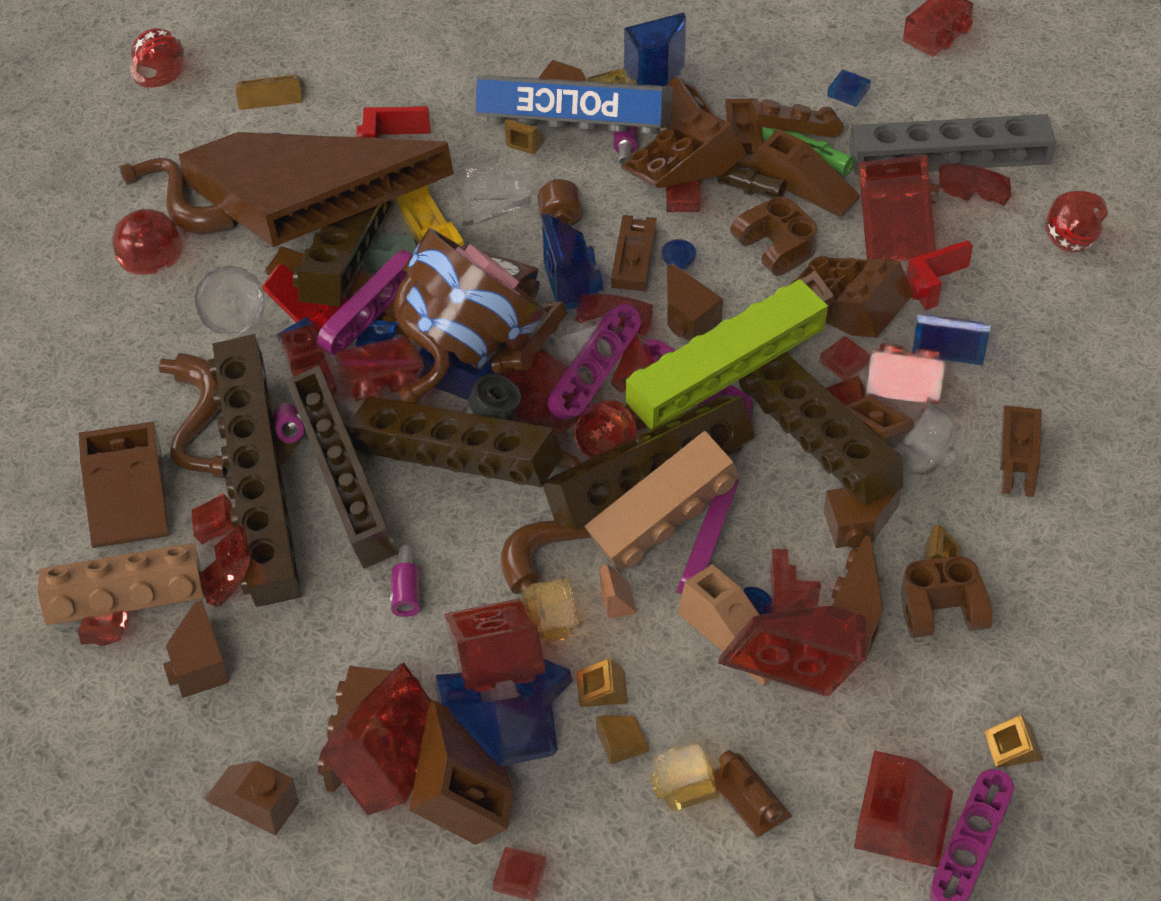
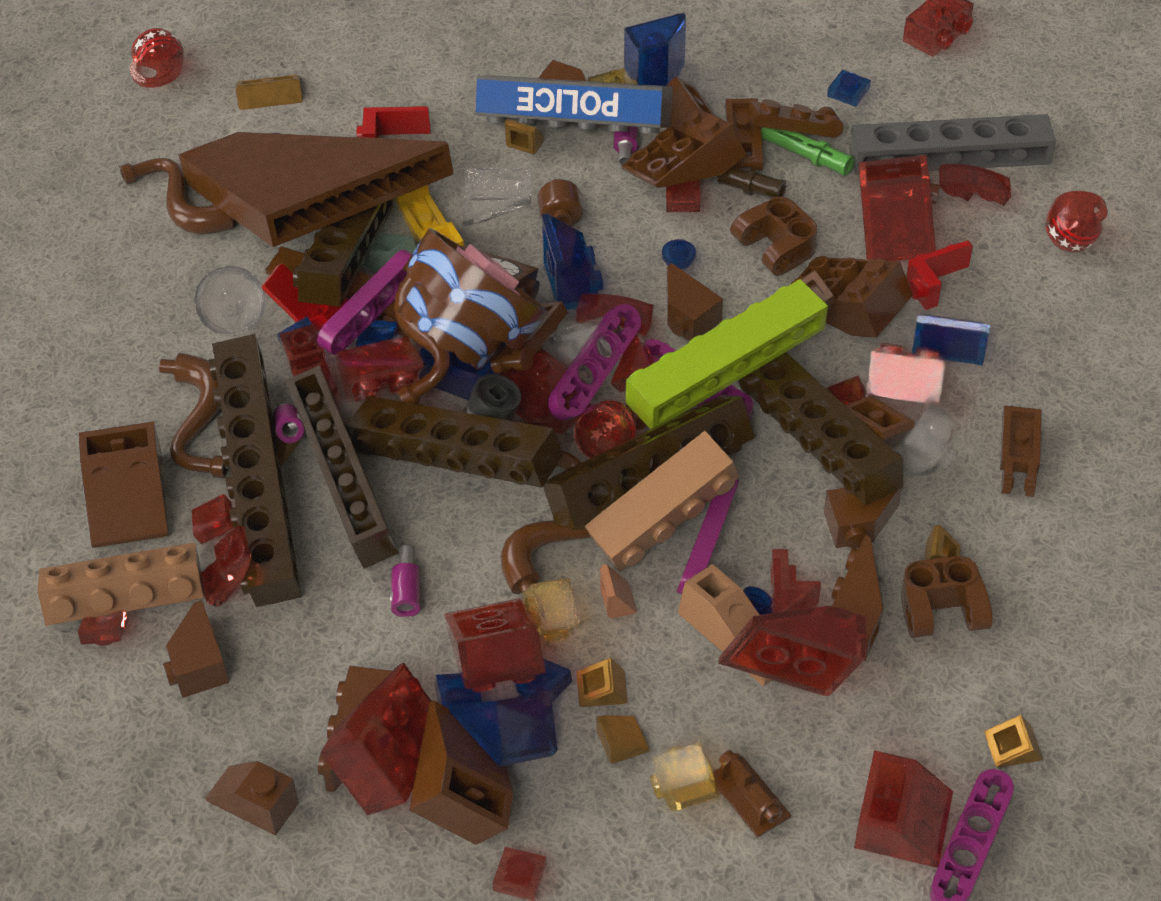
(146, 242): clear red cylinder -> none
(633, 253): reddish brown plate -> none
(805, 173): reddish brown slope -> none
(845, 358): clear red plate -> none

